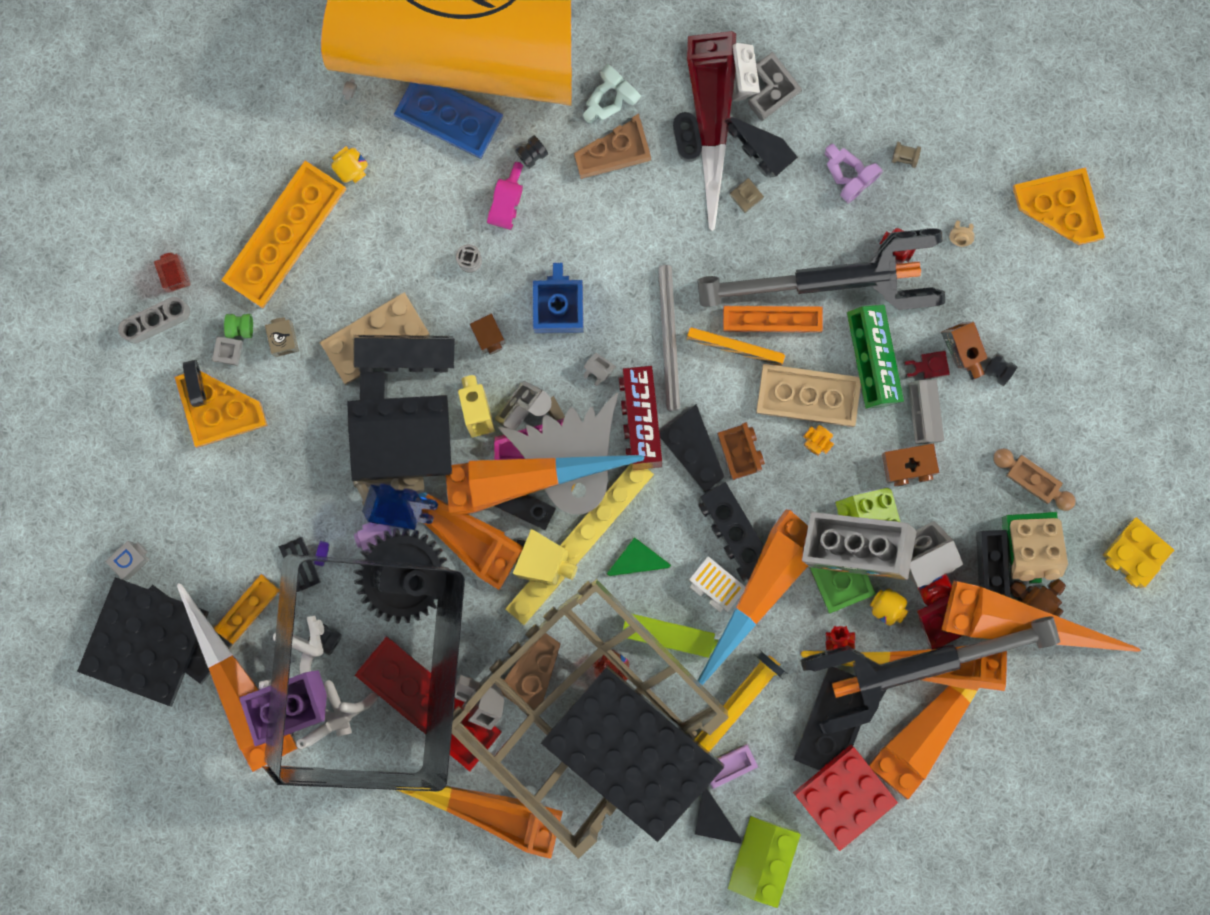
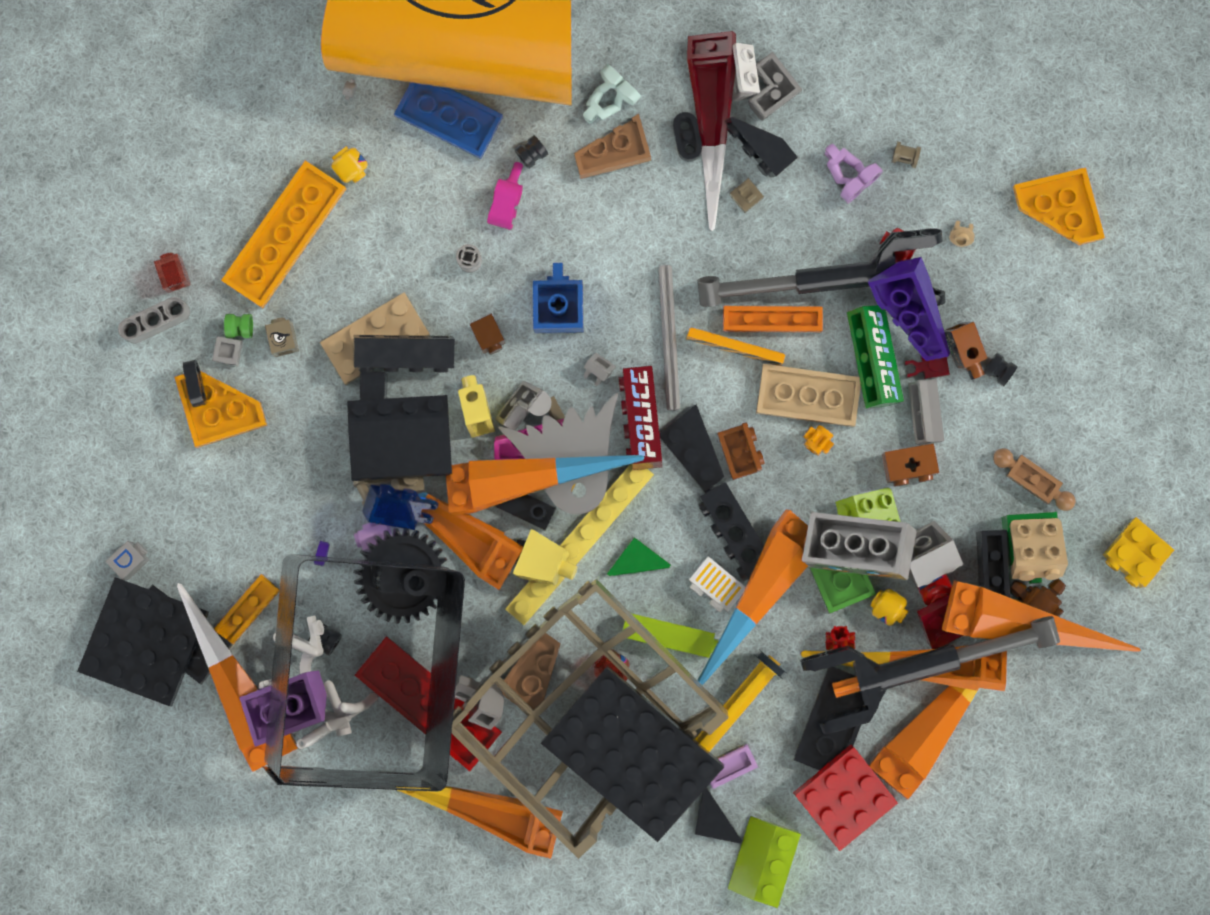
(307, 584): black tile -> none
(911, 302): none -> dark purple wedge

